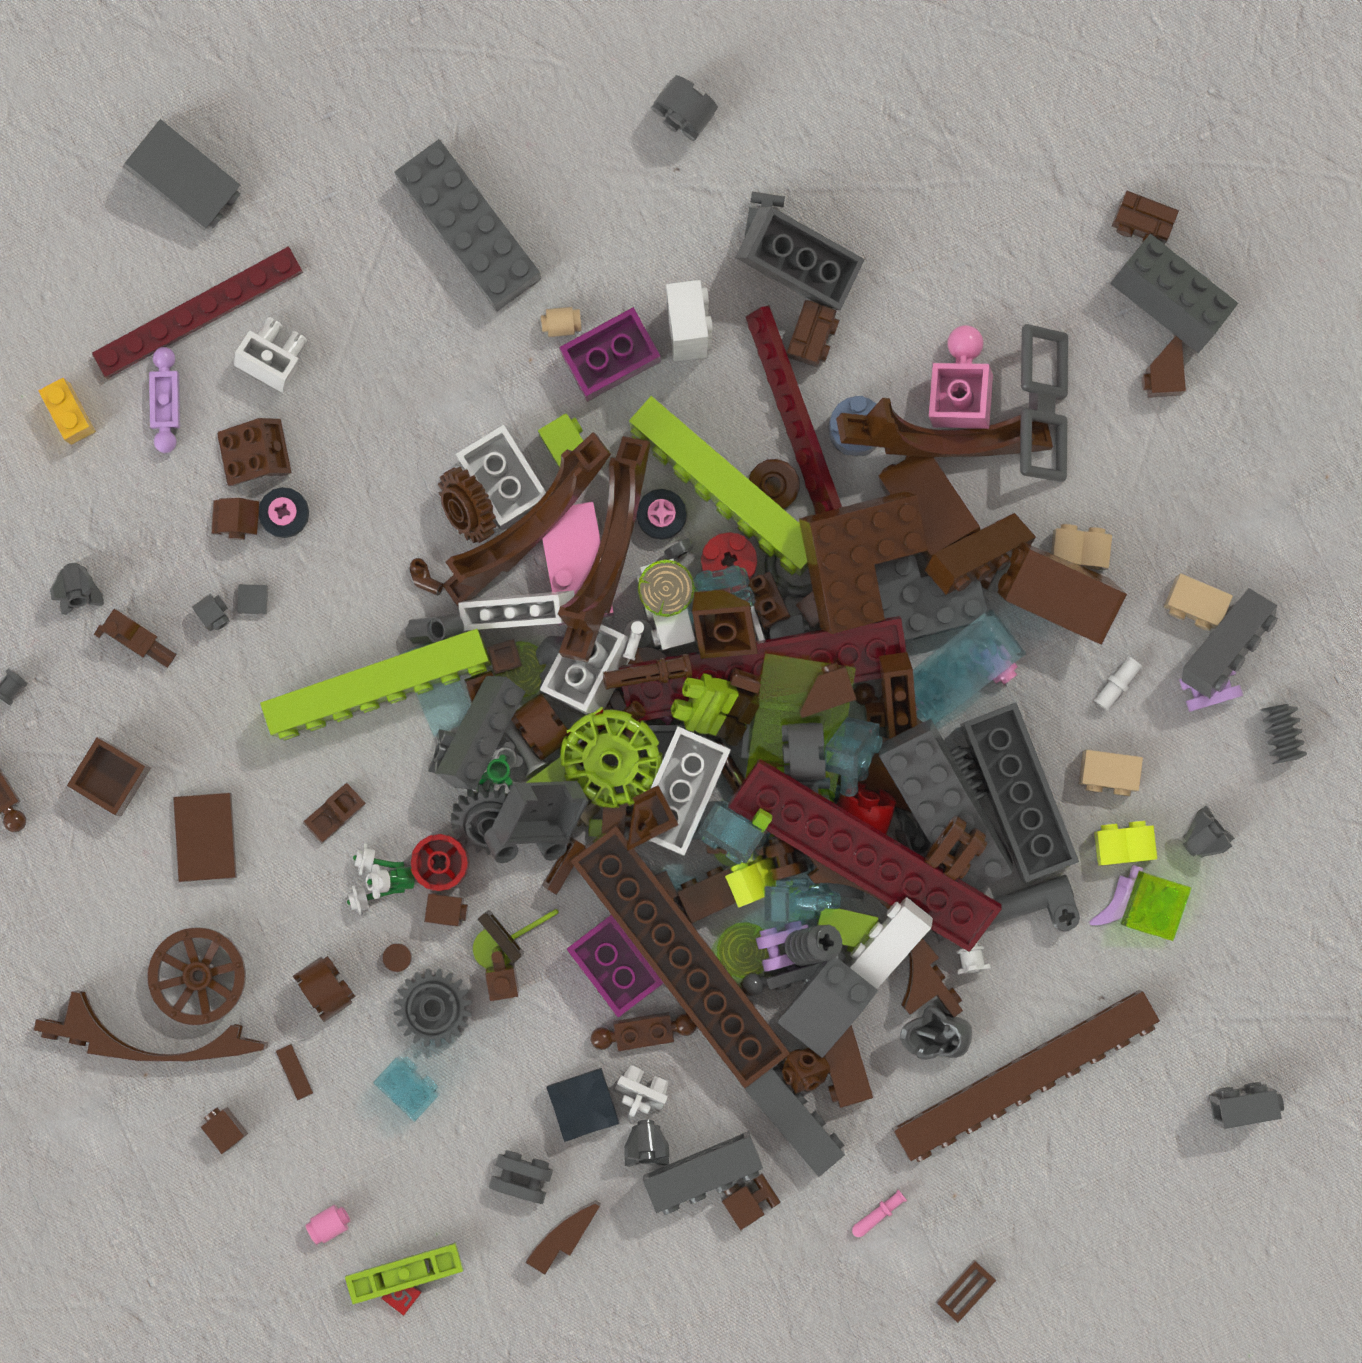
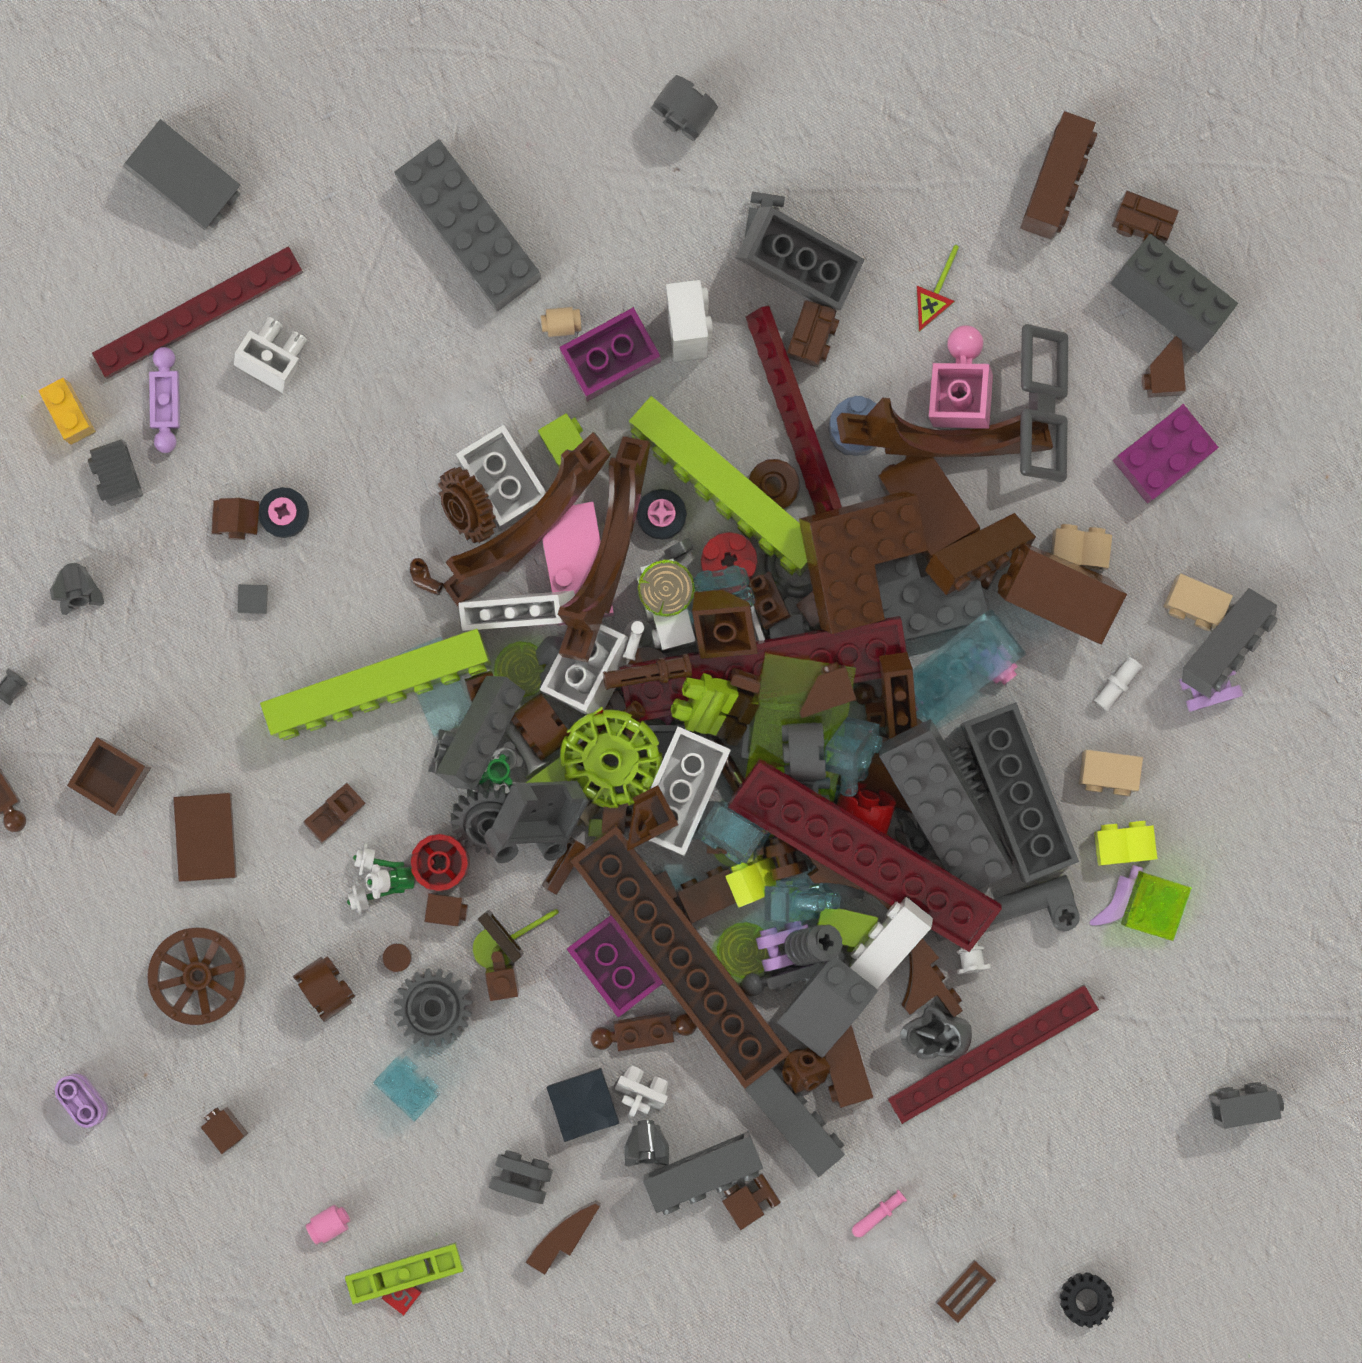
(81, 1100): none -> lavender brick
(84, 1026): reddish brown slope -> none
(115, 473): none -> dark grey brick
(135, 638): reddish brown piece -> none
(211, 612): dark grey plate -> none
(254, 450): reddish brown bracket -> none
(294, 1072): reddish brown window -> none
(434, 628): dark grey piece -> none
(504, 656): reddish brown tile -> none
(762, 819): lime piece -> none
(931, 303): none -> piece
(958, 863): reddish brown brick -> none
(992, 1054): none -> dark red plate
(1026, 1075): reddish brown brick -> none
(1059, 171): none -> reddish brown brick
(1103, 1305): none -> black tyre
(1165, 453): none -> magenta brick
(1206, 835): dark grey brick -> none
(1284, 733): dark grey piece -> none

